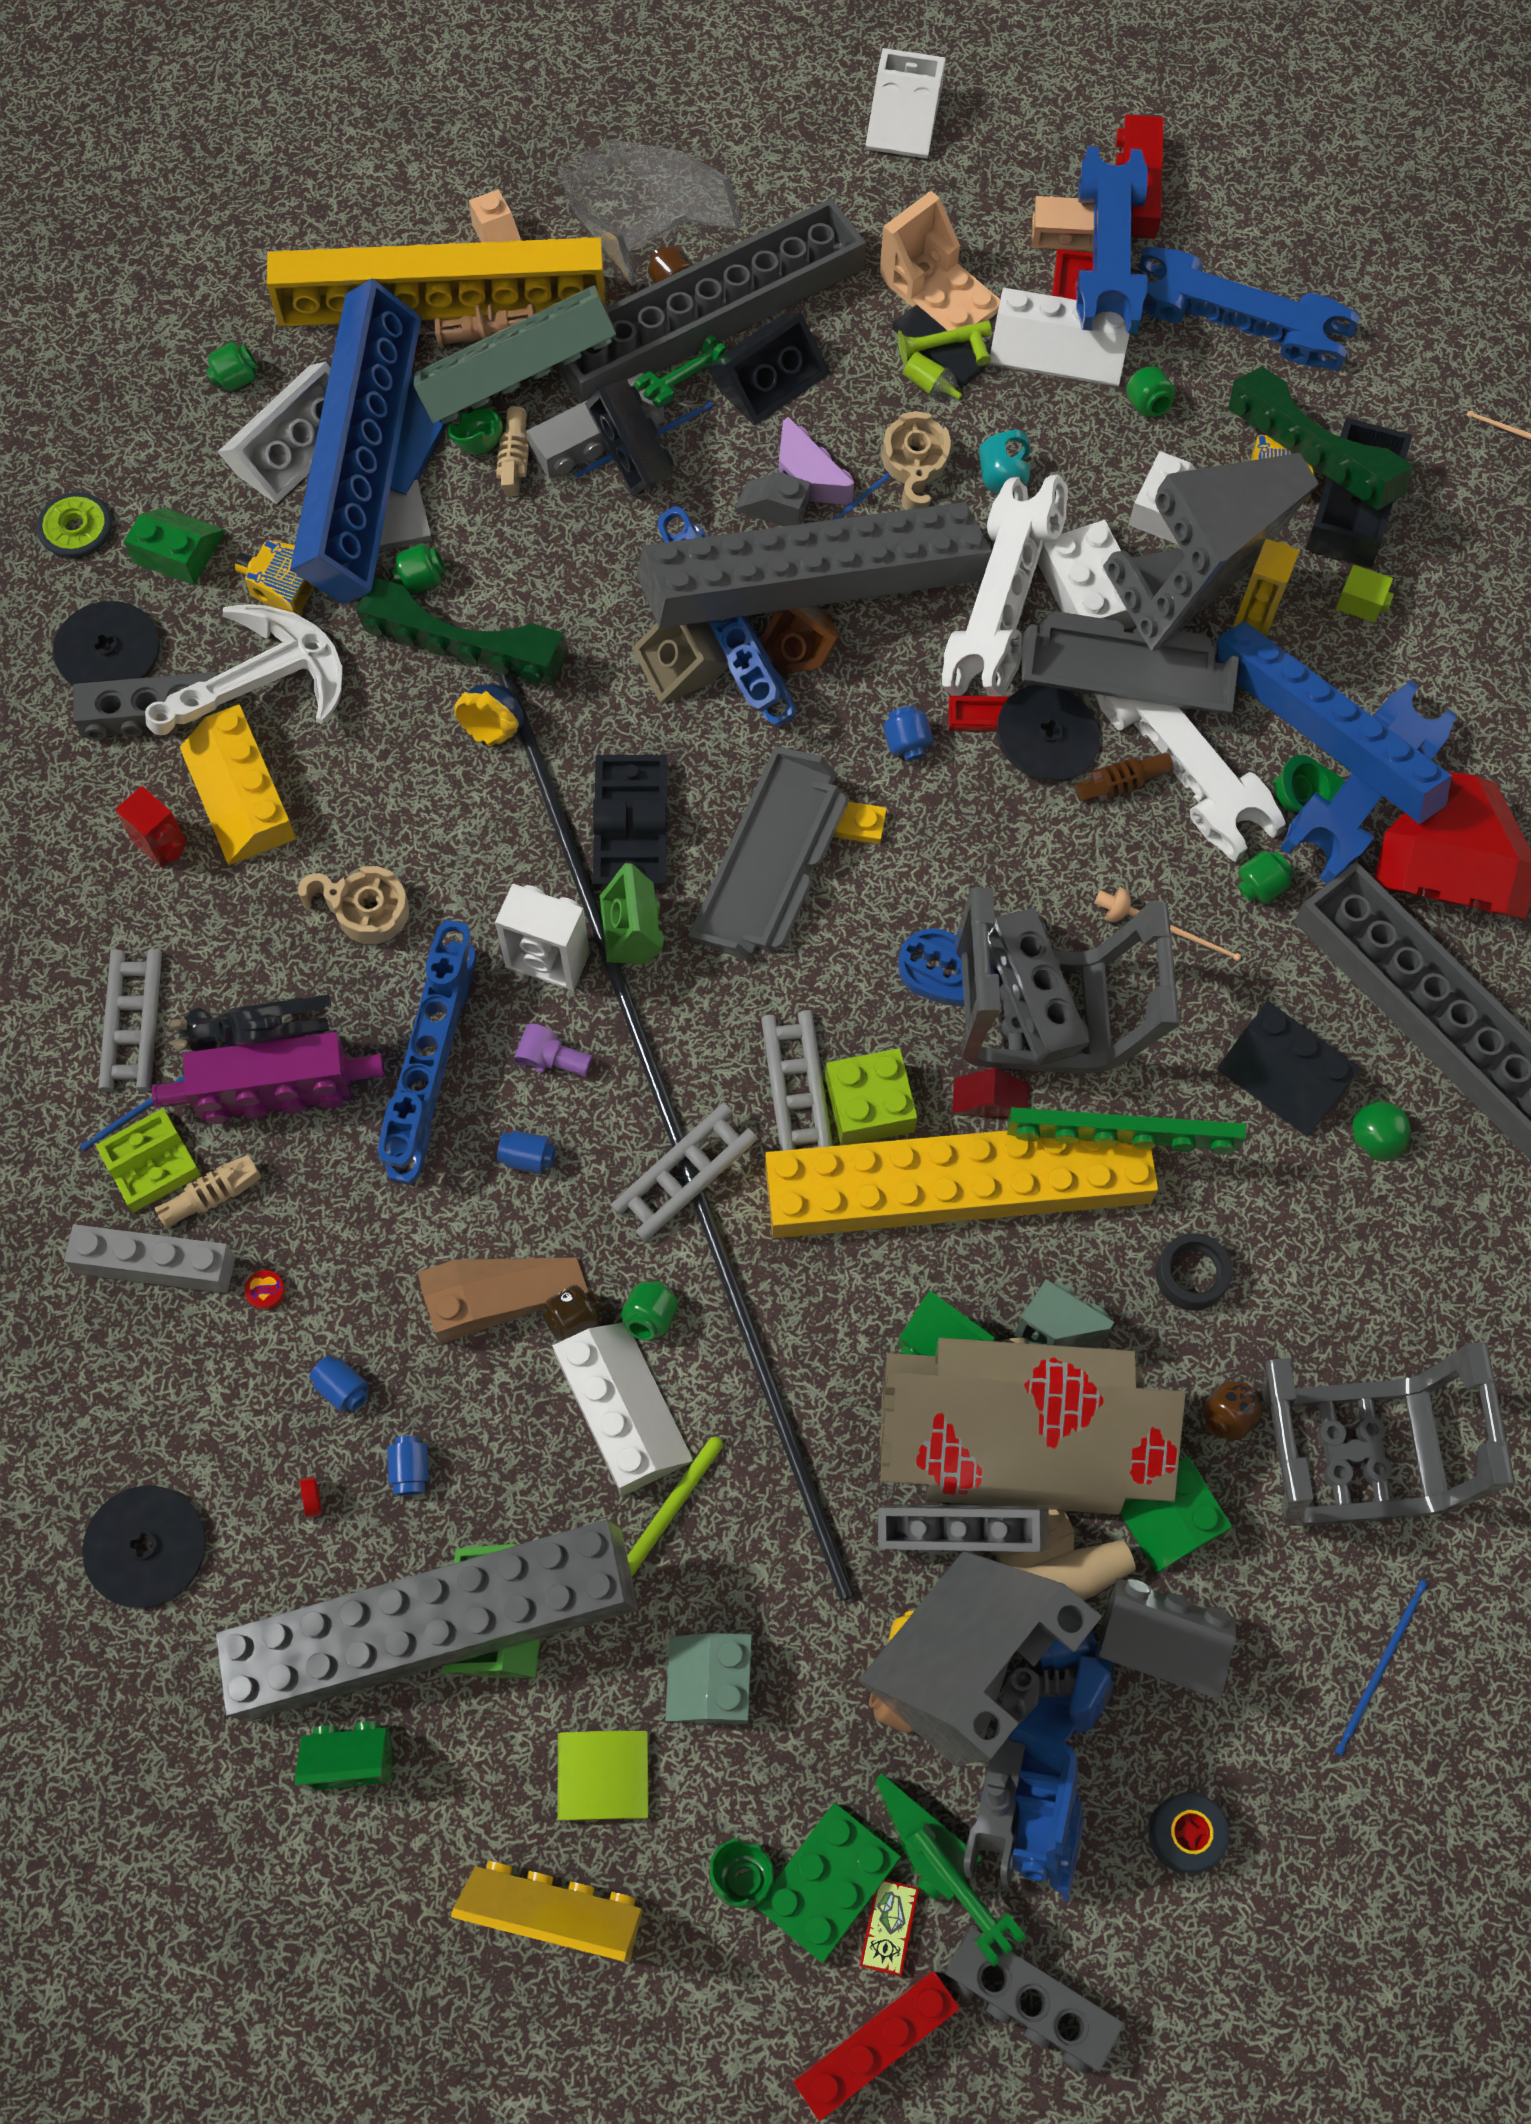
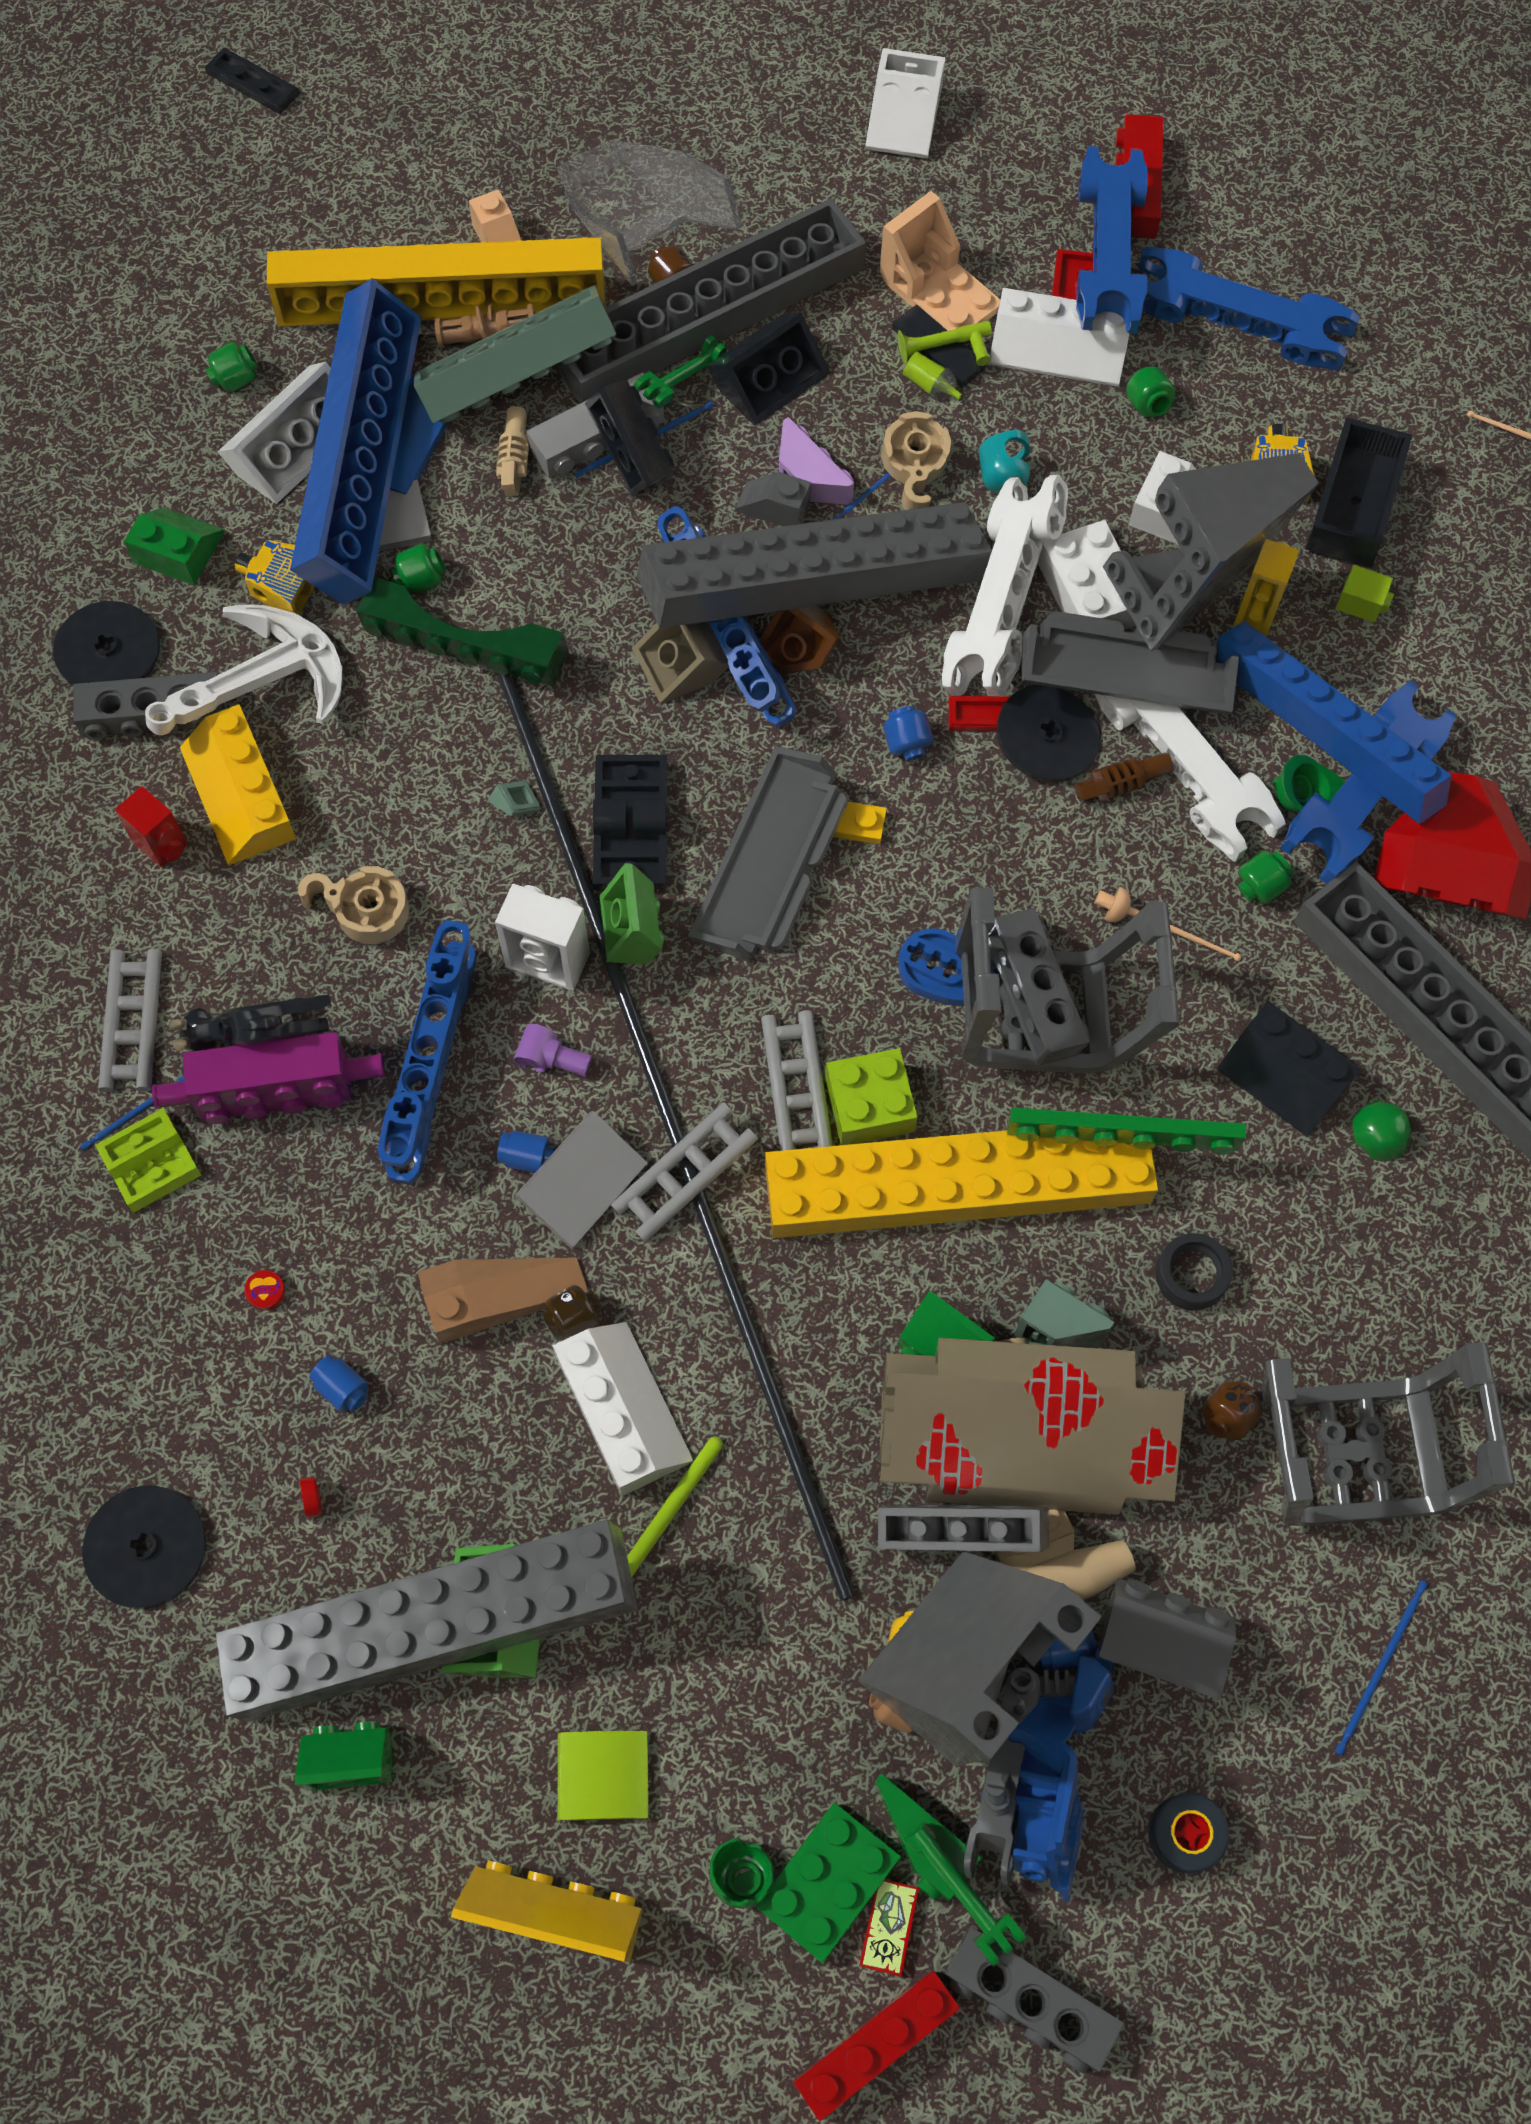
(78, 542): lime wheel -> none
(150, 1258): light grey brick -> none
(210, 1191): tan hinge -> none
(252, 80): none -> black tile
(407, 1466): blue brick -> none
(477, 431): green hair -> none
(489, 713): yellow hair -> none
(511, 799): none -> sand green slope
(581, 1179): none -> light grey tile
(649, 1310): green head -> none
(709, 1679): sand green slope -> none
(989, 1094): dark red slope -> none
(1062, 224): light nougat brick -> none
(1178, 1528): green slope -> none
(1364, 470): dark green arch -> none

